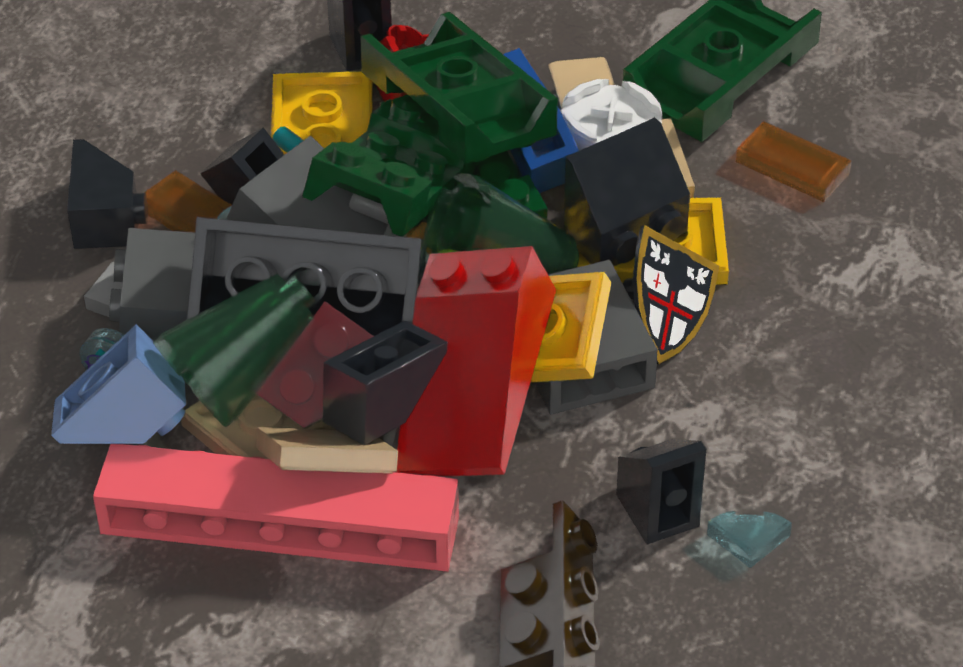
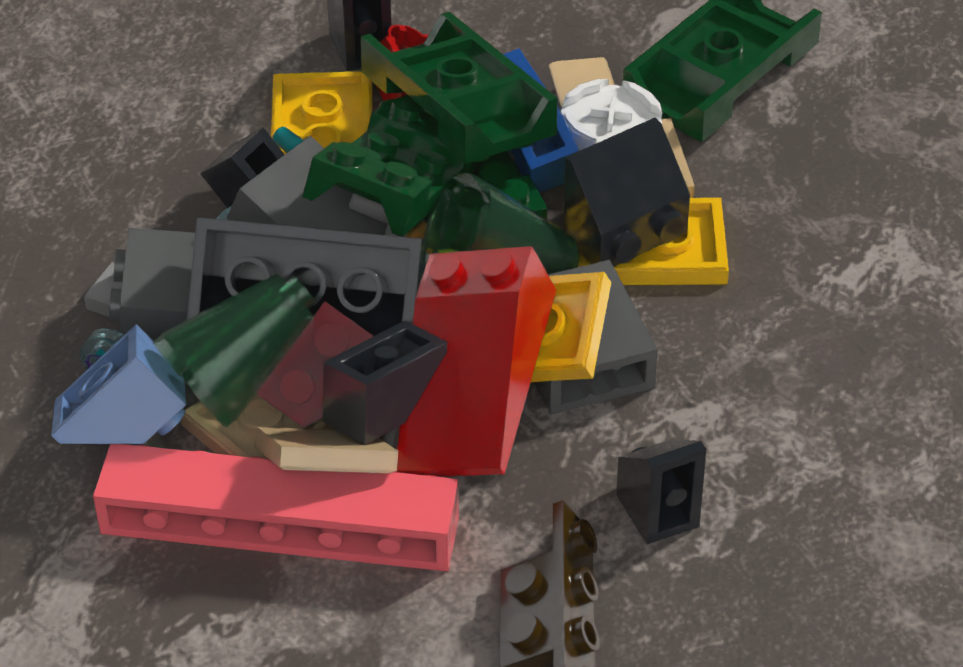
(102, 199): black slope -> none
(179, 201): clear orange tile -> none
(670, 290): shield -> none
(749, 535): clear light blue tile -> none
(793, 161): clear orange tile -> none

